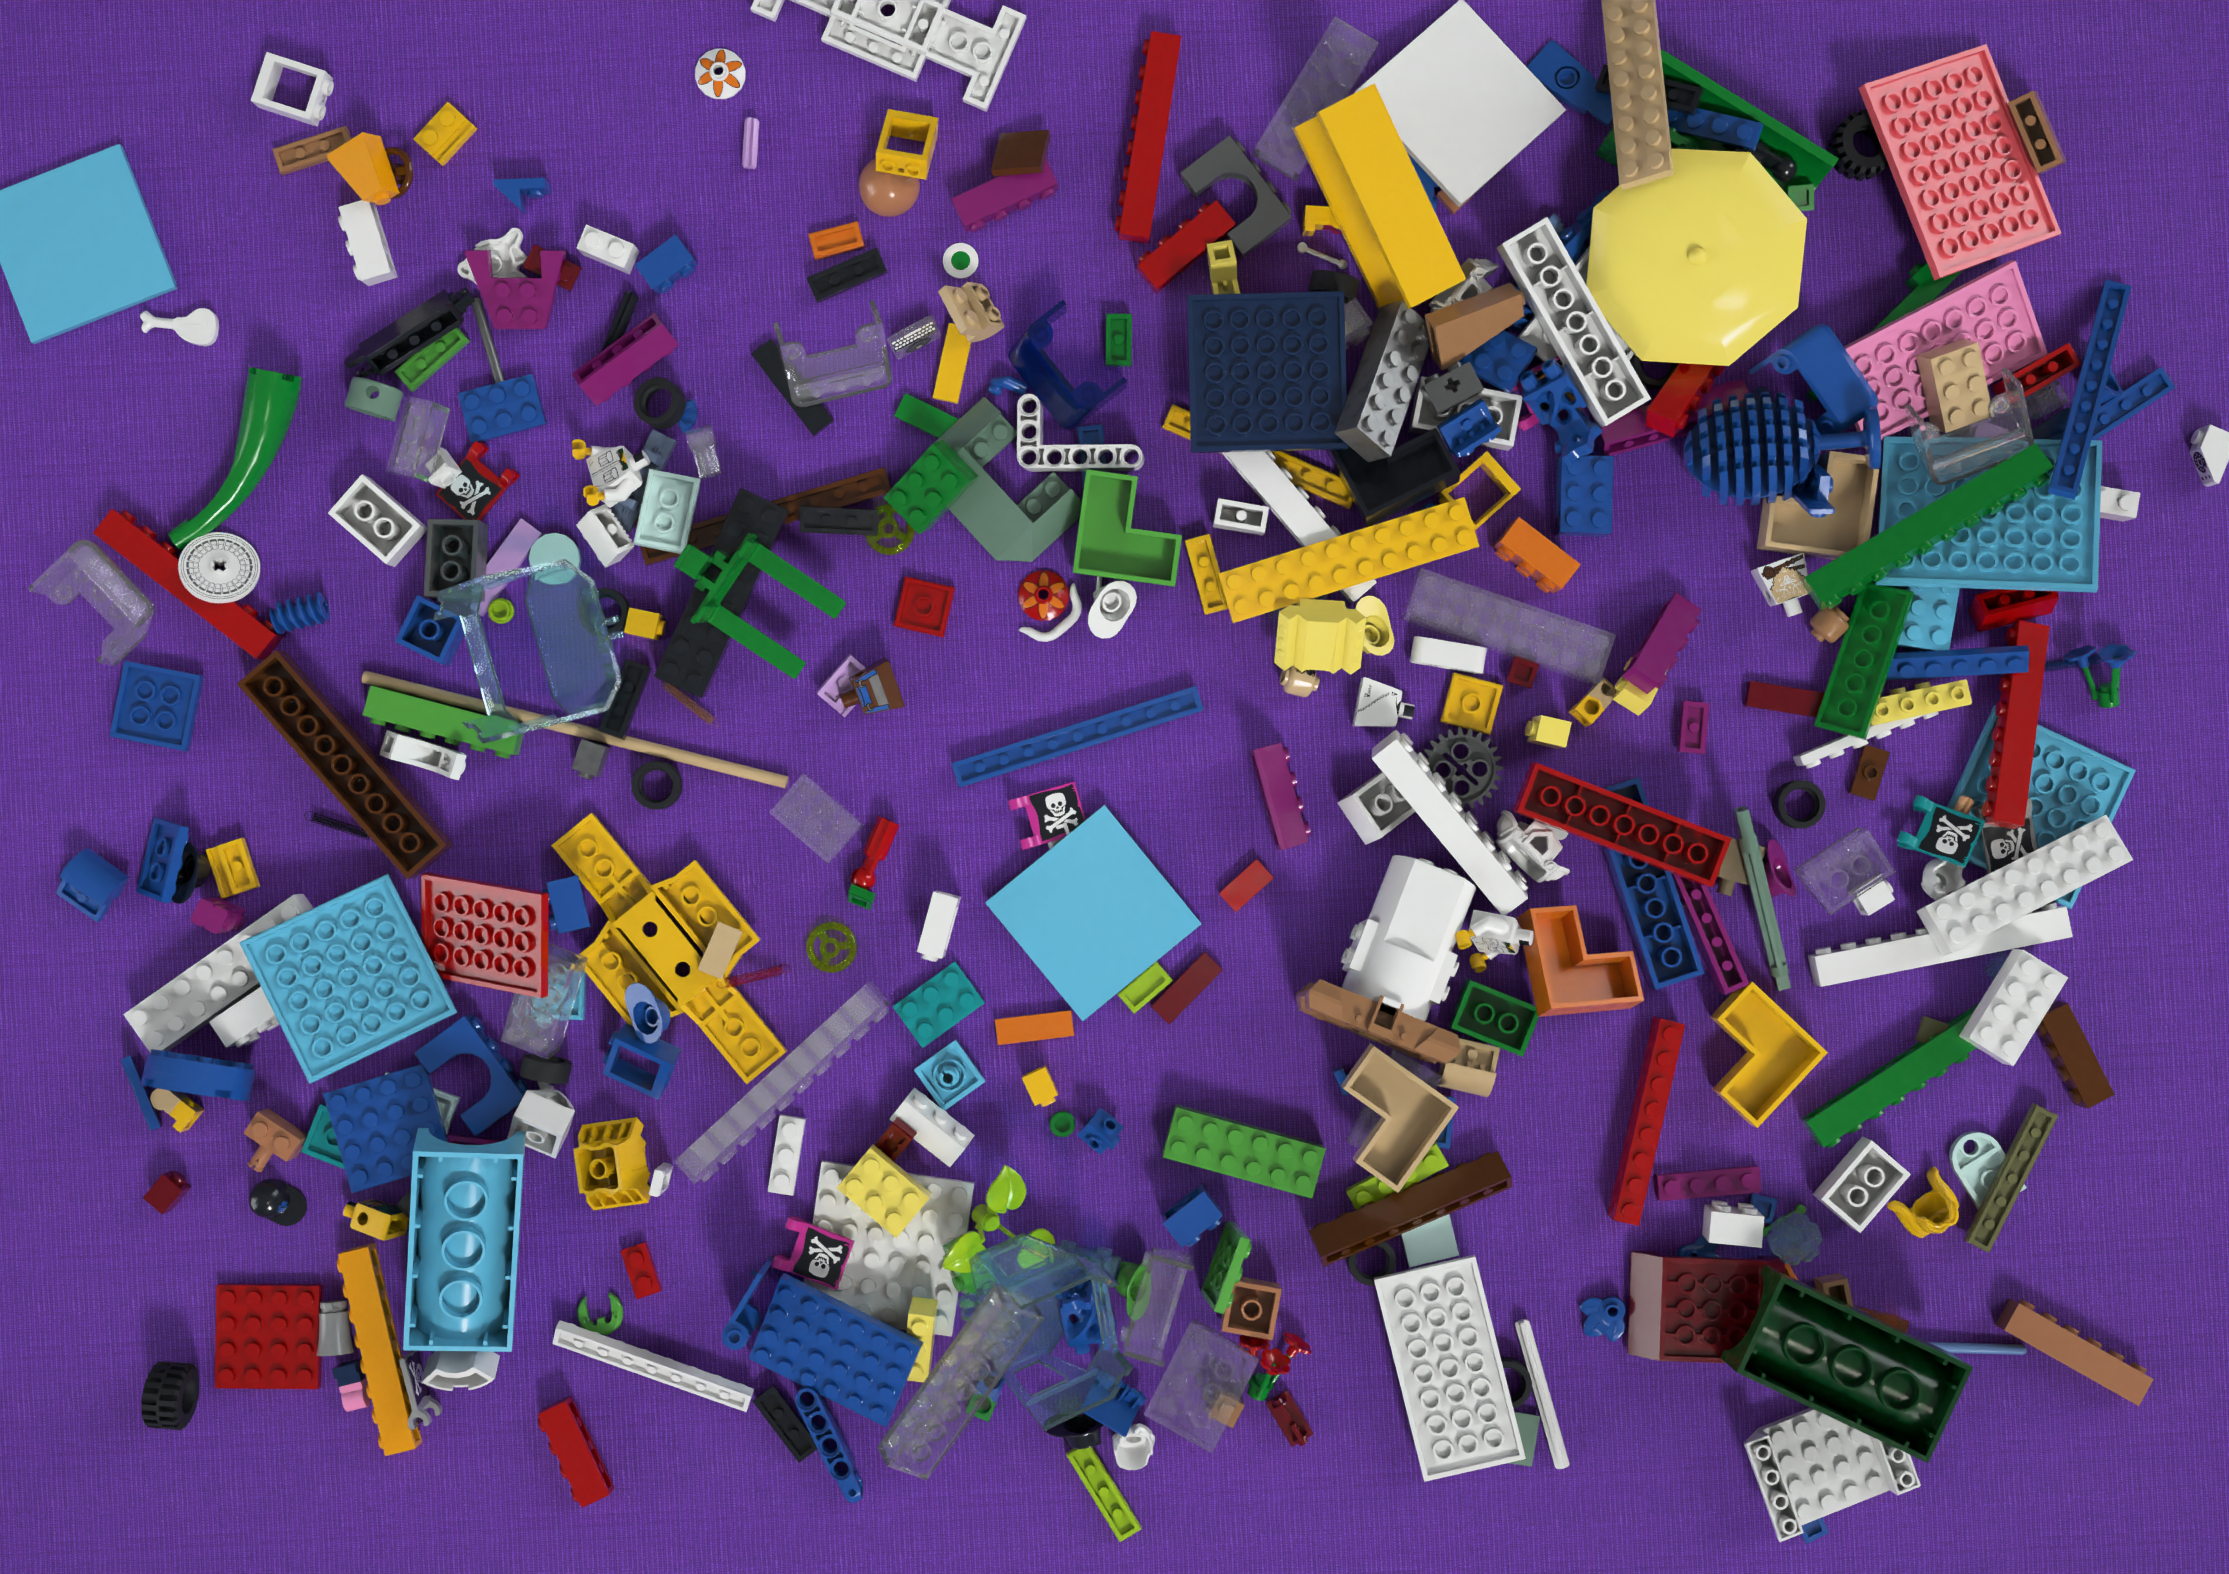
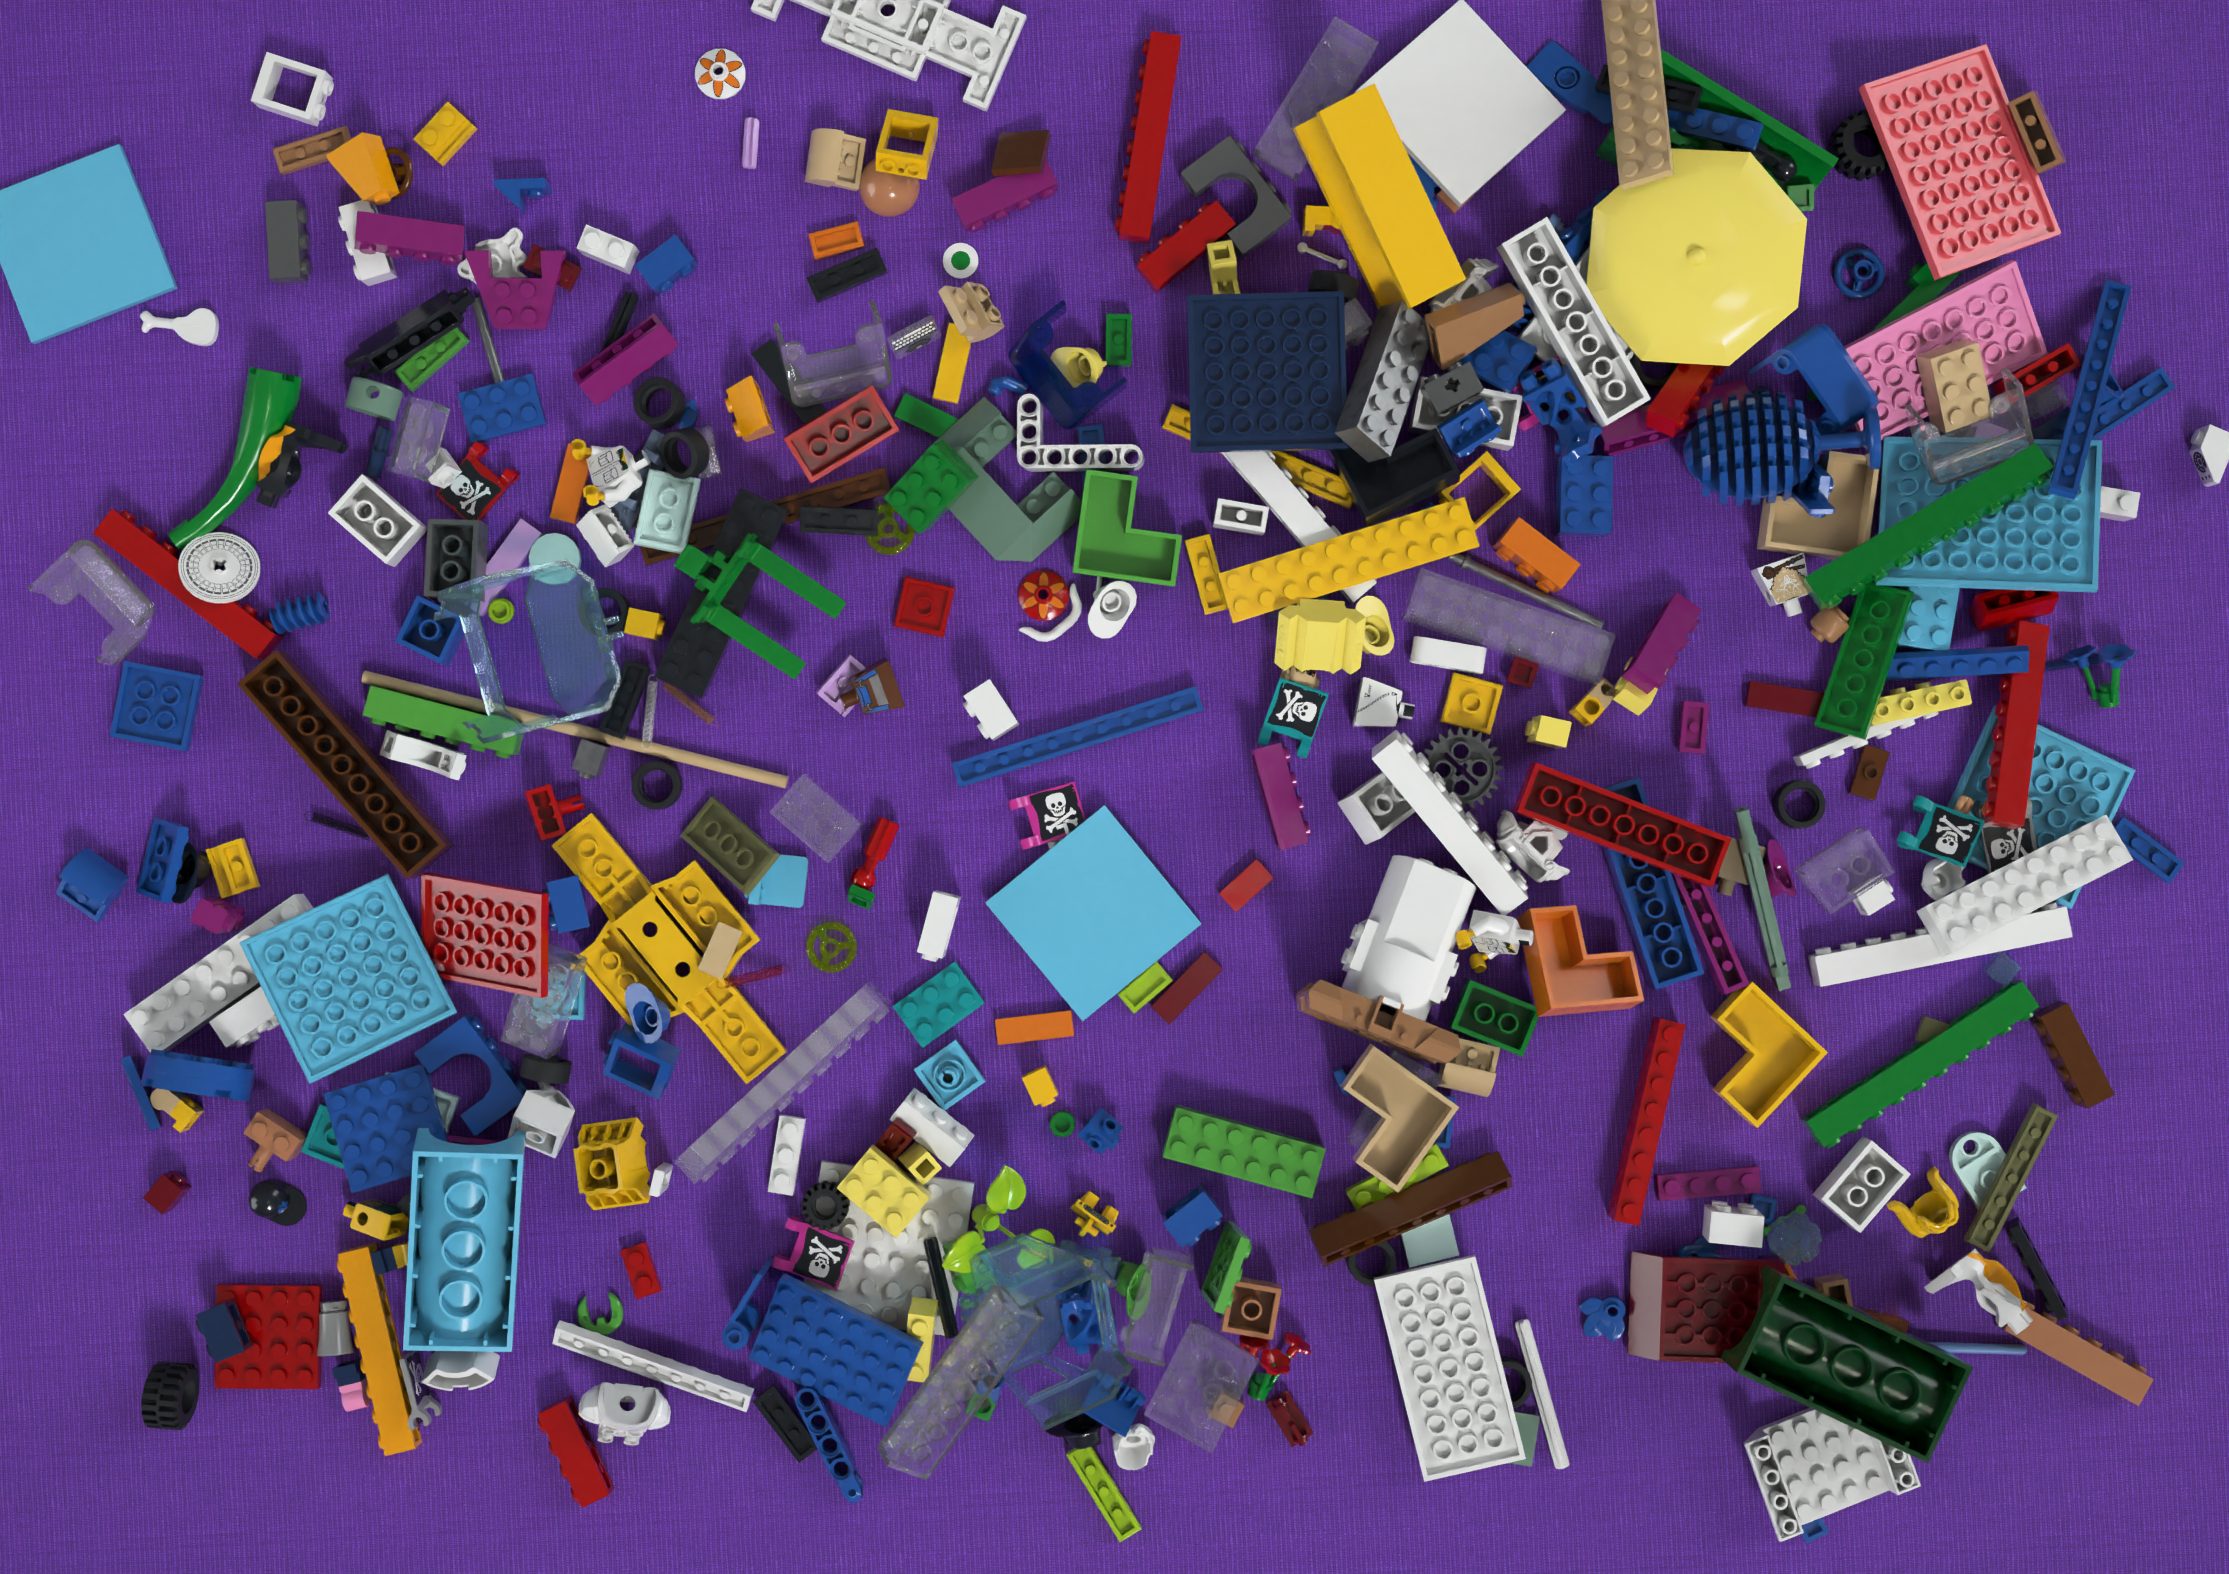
(223, 1330): none -> dark blue brick
(280, 460): none -> black hips
(287, 242): none -> dark grey brick
(379, 452): none -> dark blue axle
(390, 1257): none -> dark blue leg
(409, 238): none -> magenta brick
(548, 811): none -> red brick
(570, 488): none -> orange tile
(602, 1407): none -> white piece
(651, 713): none -> white piece
(670, 457): none -> black tyre
(730, 845): none -> olive tile
(749, 410): none -> light orange slope
(782, 884): none -> medium azure bracket
(824, 1221): none -> black tyre
(835, 159): none -> tan brick
(841, 433): none -> red brick
(919, 1163): none -> light yellow brick
(941, 1287): none -> black axle
(990, 710): none -> white brick
(1078, 364): none -> light yellow piece
(1103, 1221): none -> yellow hips
(1295, 713): none -> flag
(1467, 562): none -> flat silver bar
(1867, 268): none -> blue piece
(1994, 1288): none -> white hips
(2013, 1007): white brick -> none
(2041, 1277): none -> black plate
(2148, 851): none -> blue plate

